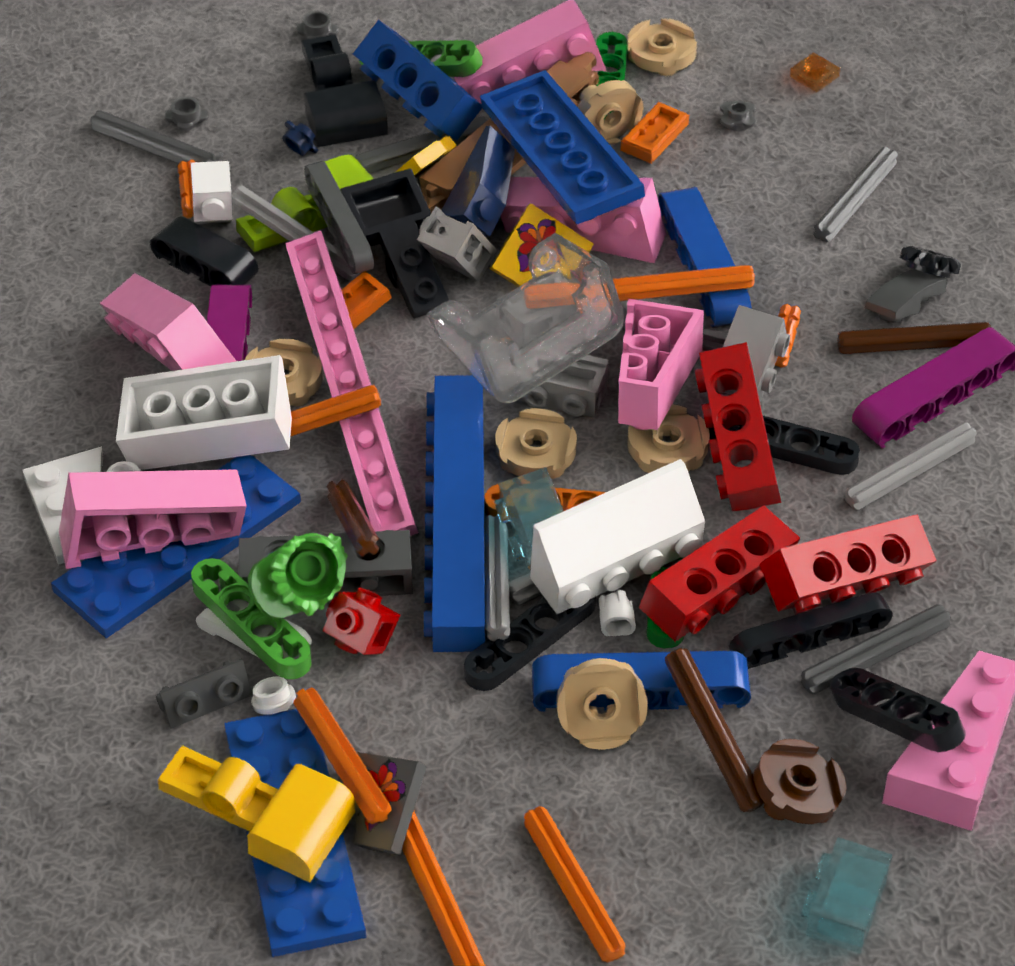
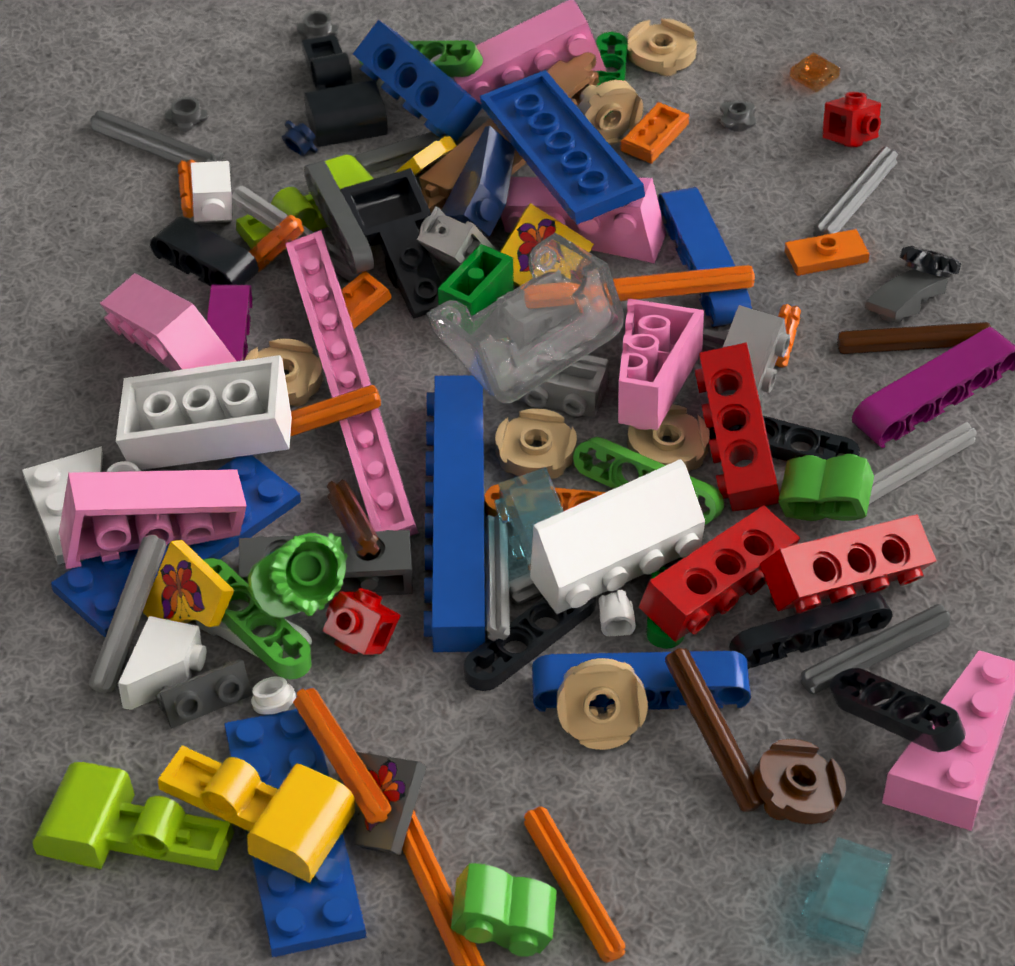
(96, 816): none -> lime plate
(127, 614): none -> light grey axle
(162, 657): none -> white slope
(187, 589): none -> yellow tile
(275, 240): none -> orange axle
(479, 280): none -> green brick
(503, 909): none -> bright green brick
(612, 475): none -> bright green beam
(826, 252): none -> orange plate
(826, 488): none -> bright green brick
(852, 119): none -> red brick

